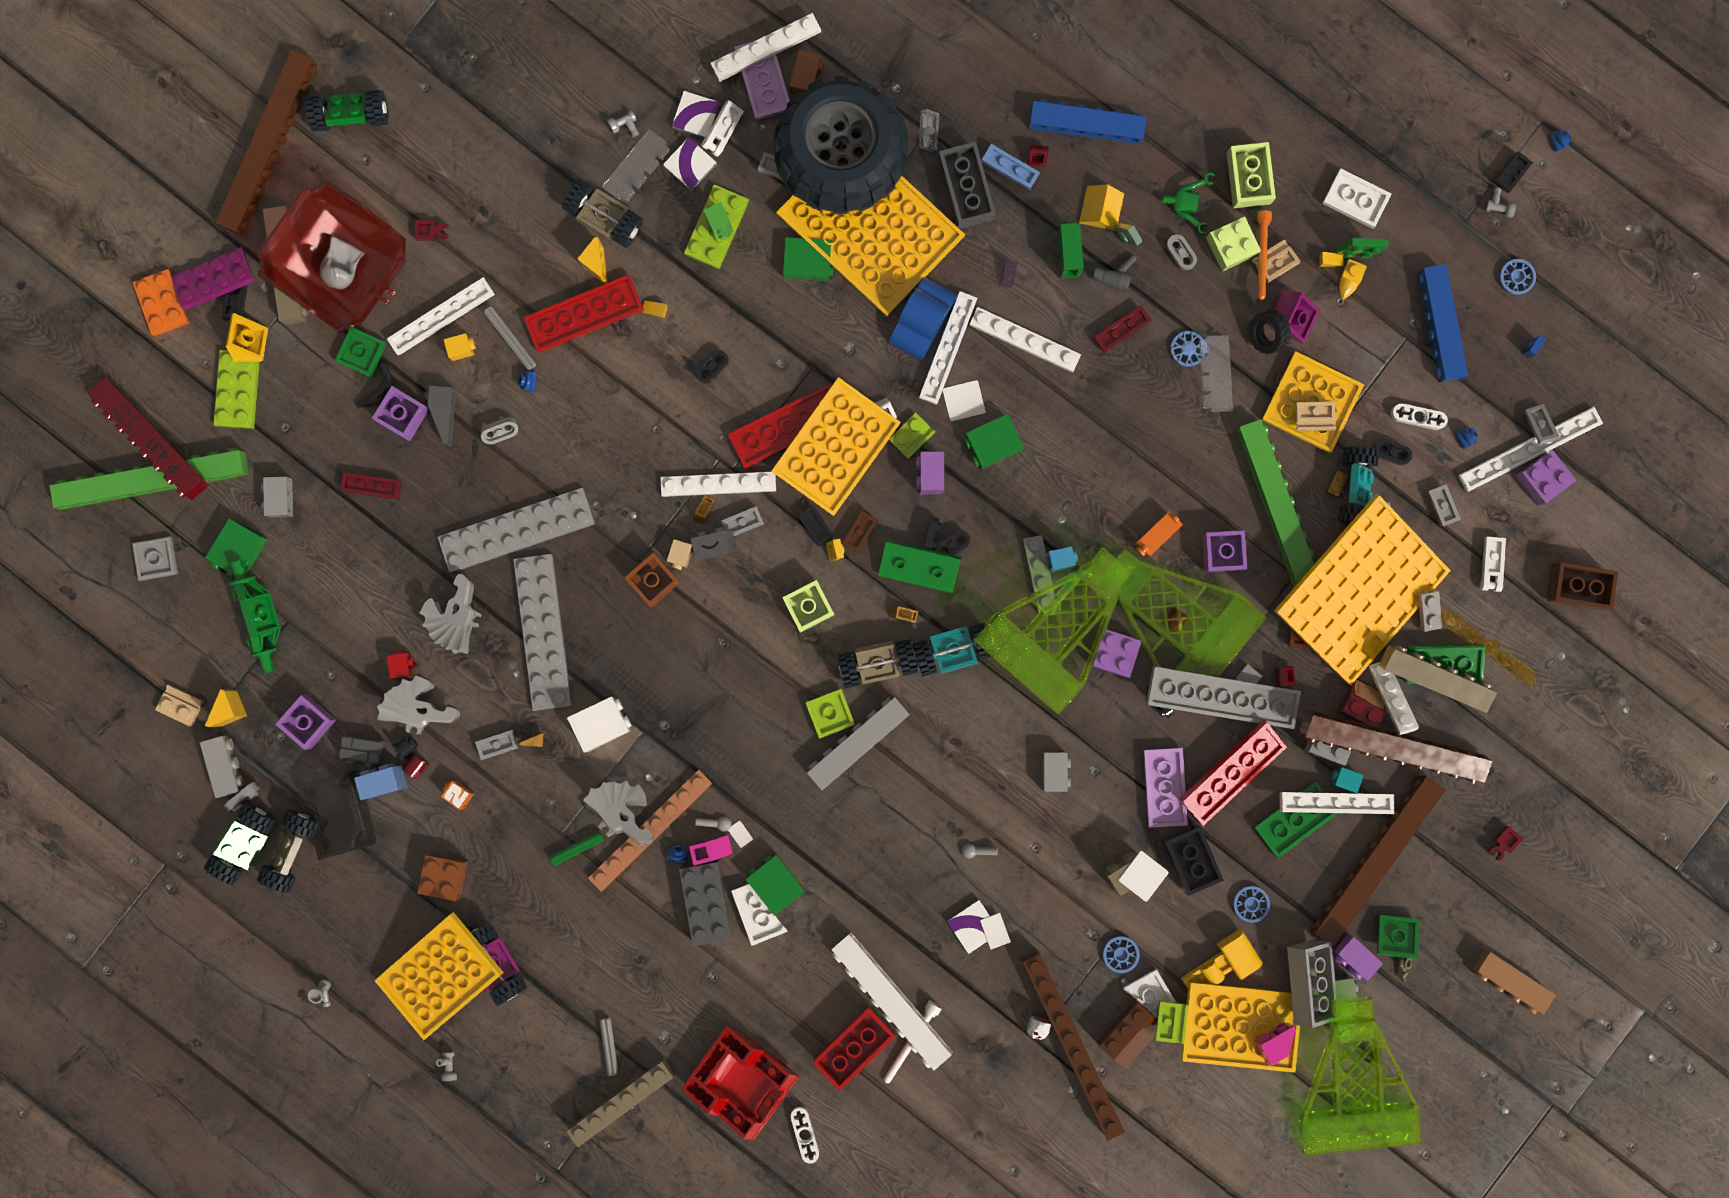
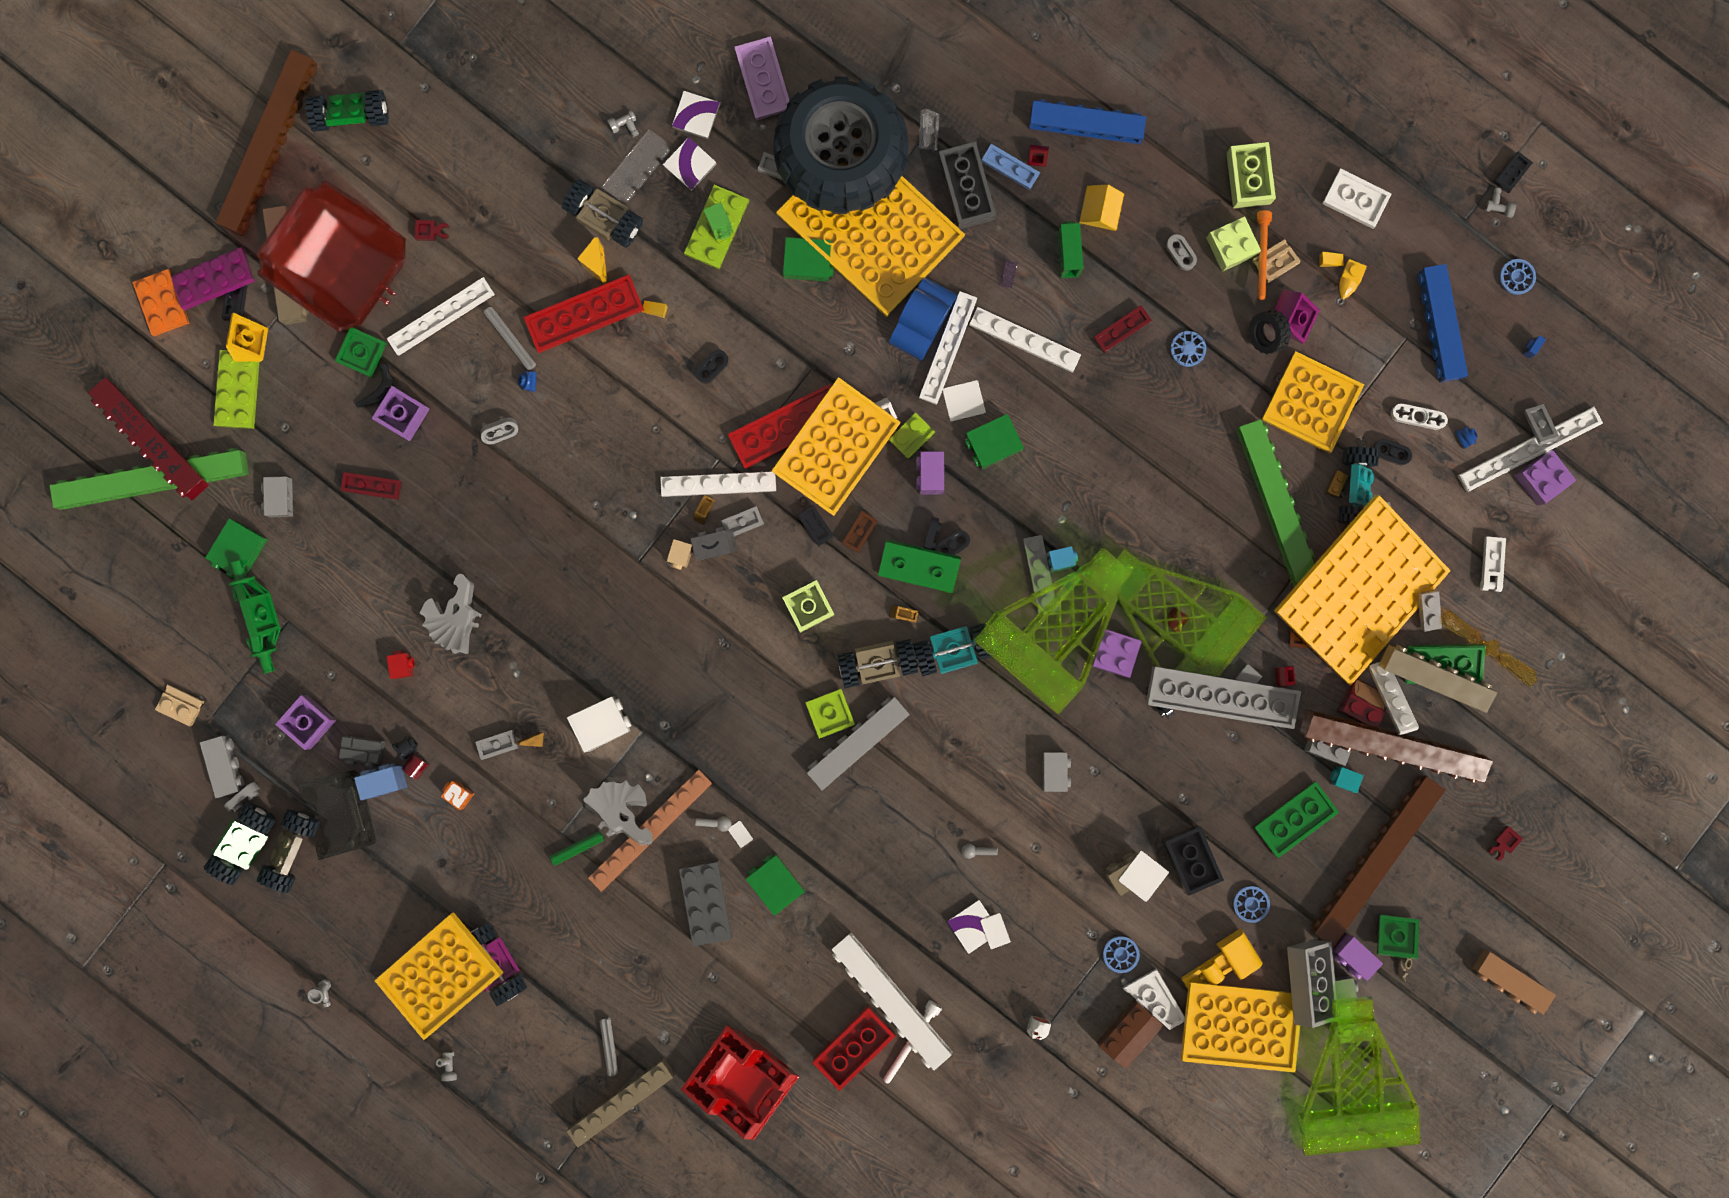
(155, 558): light grey tile -> none
(226, 709): yellow slope -> none
(340, 264): light grey piece -> none
(403, 706): light grey animal -> none
(442, 407): dark grey slope -> none
(442, 877): dark orange brick -> none
(459, 347): yellow brick -> none
(516, 530): light grey plate -> none
(542, 632): light grey plate -> none
(652, 580): dark orange brick -> none
(677, 854): blue plate -> none
(710, 850): dark pink slope -> none
(722, 128): white plate -> none
(755, 915): white wing -> none
(765, 47): white plate -> none
(803, 1150): white beam -> none
(805, 71): dark orange brick -> none
(835, 550): yellow plate -> none
(1072, 1045): reddish brown brick -> none
(1118, 278): dark grey piece -> none
(1128, 234): sand green plate -> none
(1157, 534): orange brick -> none
(1165, 787): lavender plate -> none
(1171, 1022): lime plate -> none
(1188, 201): green piece -> none
(1219, 373): clear windscreen -> none
(1224, 551): medium lavender brick -> none
(1233, 772): plate -> none
(1276, 1044): dark pink slope -> none
(1315, 416): tan plate -> none
(1337, 803): white plate -> none
(1361, 247): green plate -> none
(1443, 505): light grey plate -> none
(1560, 139): blue plate -> none
(1582, 586): reddish brown brick -> none

